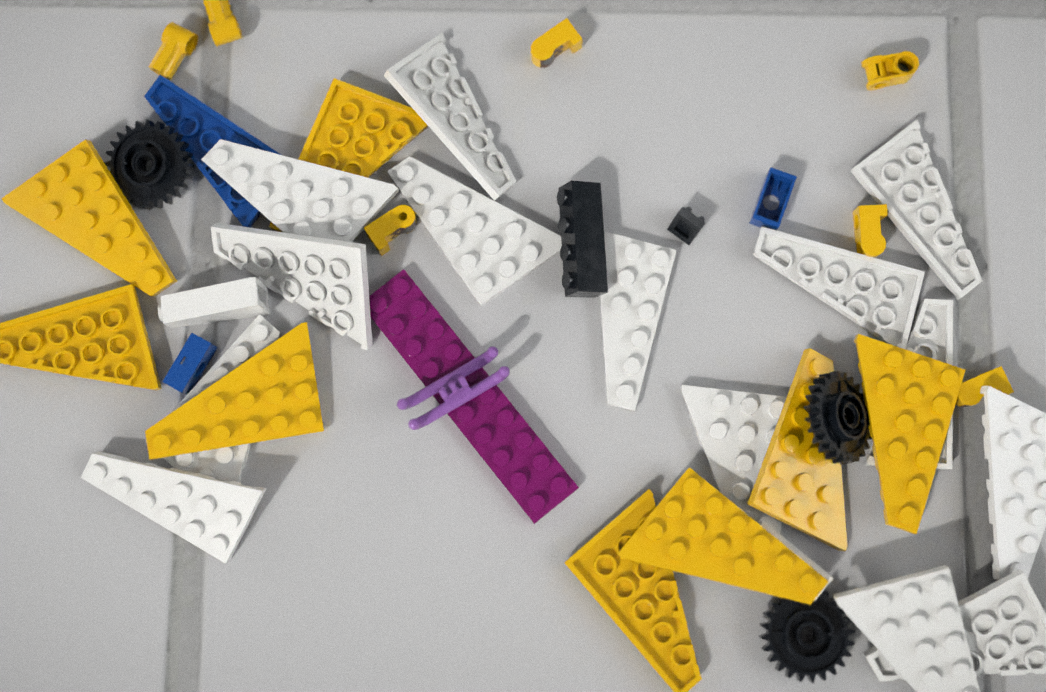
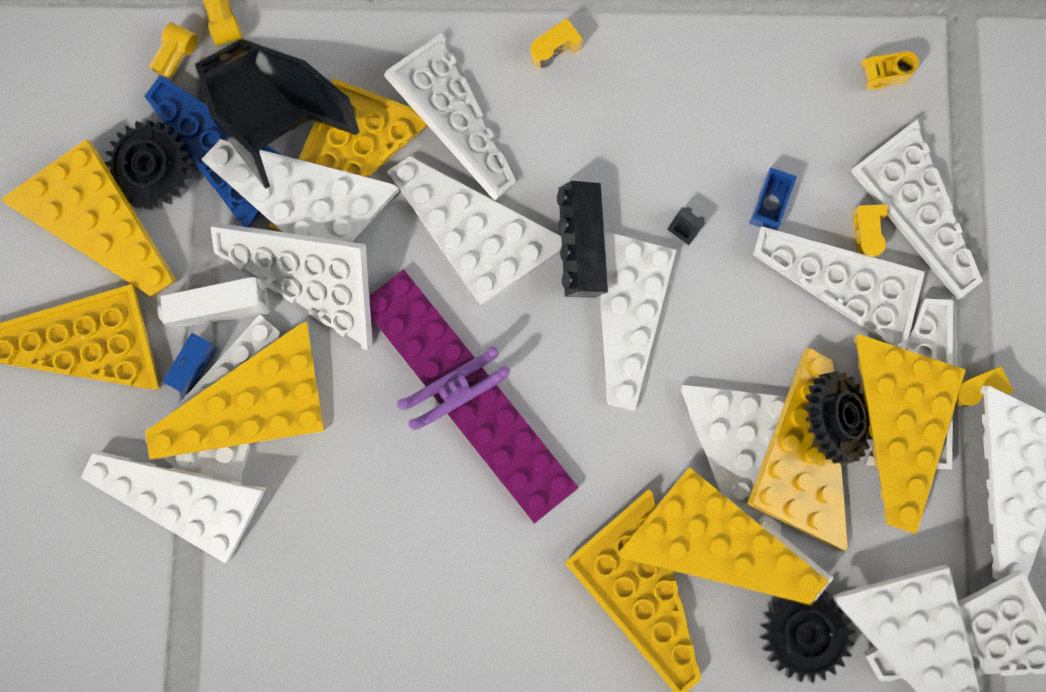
(265, 94): none -> black windscreen
(389, 226): yellow leg -> none

